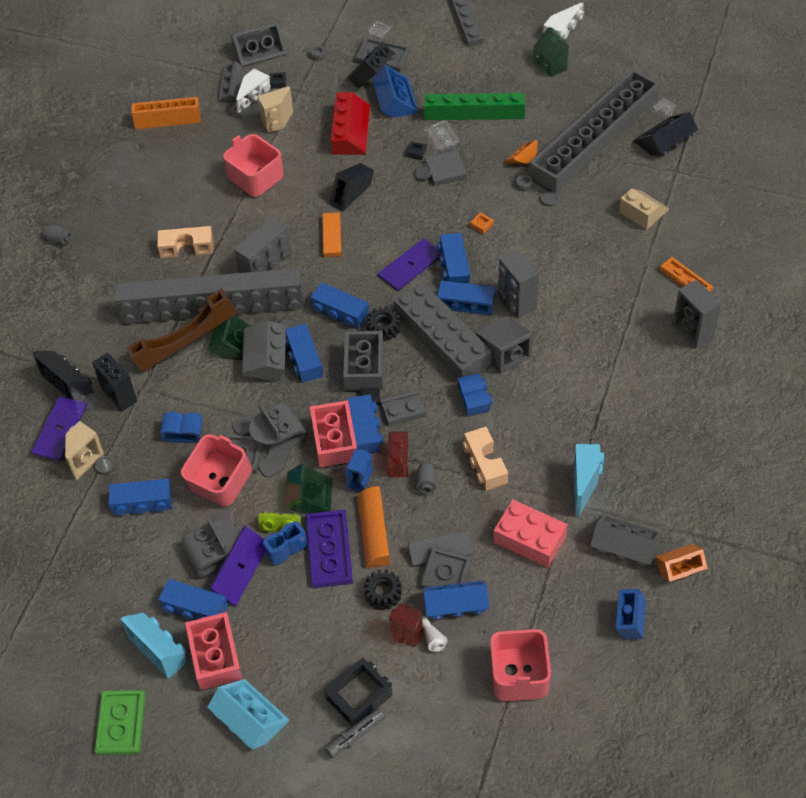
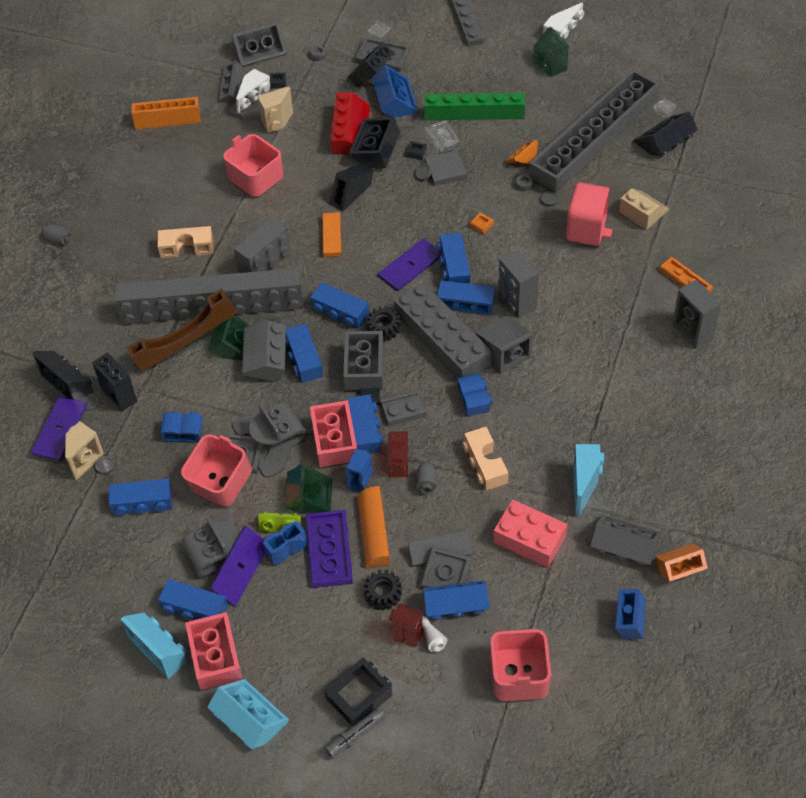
(120, 722): bright green tile -> none
(375, 141): none -> black slope
(588, 214): none -> coral piece

